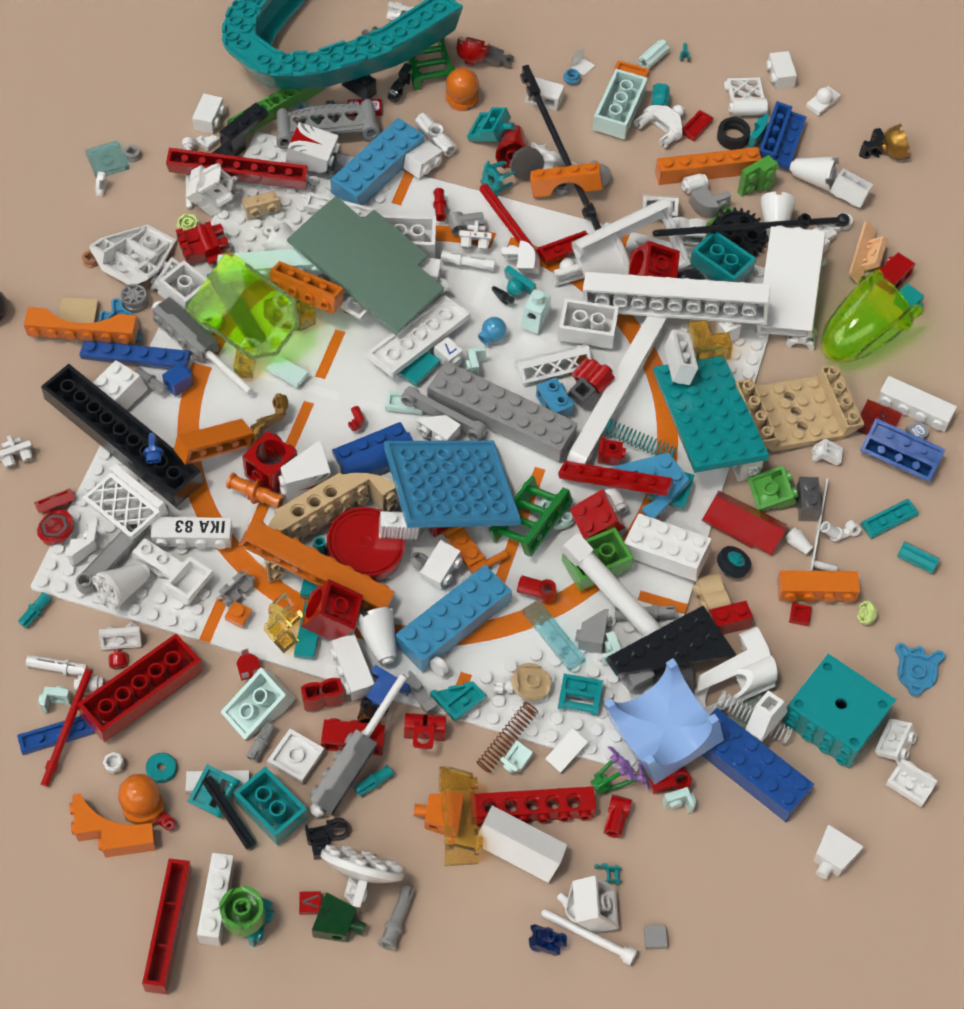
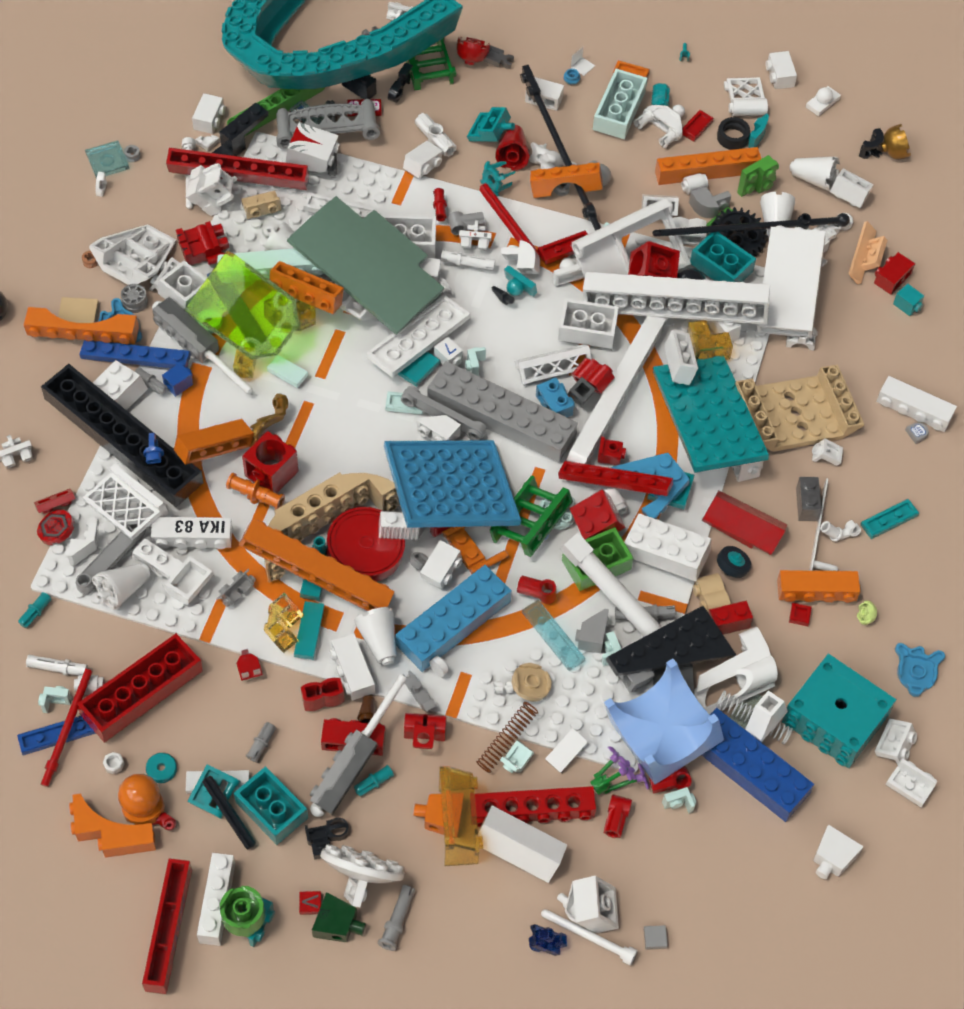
(118, 659): red piece -> none
(120, 637): white tile -> none
(187, 222): yellowish green plate -> none
(238, 614): orange plate -> none
(258, 702): light aqua slope -> none
(295, 756): white plate -> none
(304, 472): white slope -> none
(332, 610): red brick -> none
(358, 419): red arm -> none
(368, 452): blue brick -> none
(376, 163): dark azure brick -> none
(380, 689): blue piece -> none
(459, 700): teal wing -> none
(462, 89): orange tile -> none
(493, 330): dark azure piece -> none
(525, 161): dark grey tile -> none
(539, 305): light aqua torso -> none
(581, 688): teal plate -> none
(604, 866): teal piece -> none
(610, 422): teal piece -> none
(653, 54): light aqua axle -> none
(773, 489): bright green plate -> none
(782, 135): blue brick -> none
(798, 540): white cone -> none
(867, 320): clear neon green windscreen -> none
(875, 410): clear red tile -> none
(902, 450): blue brick -> none
(918, 557): teal axle -> none

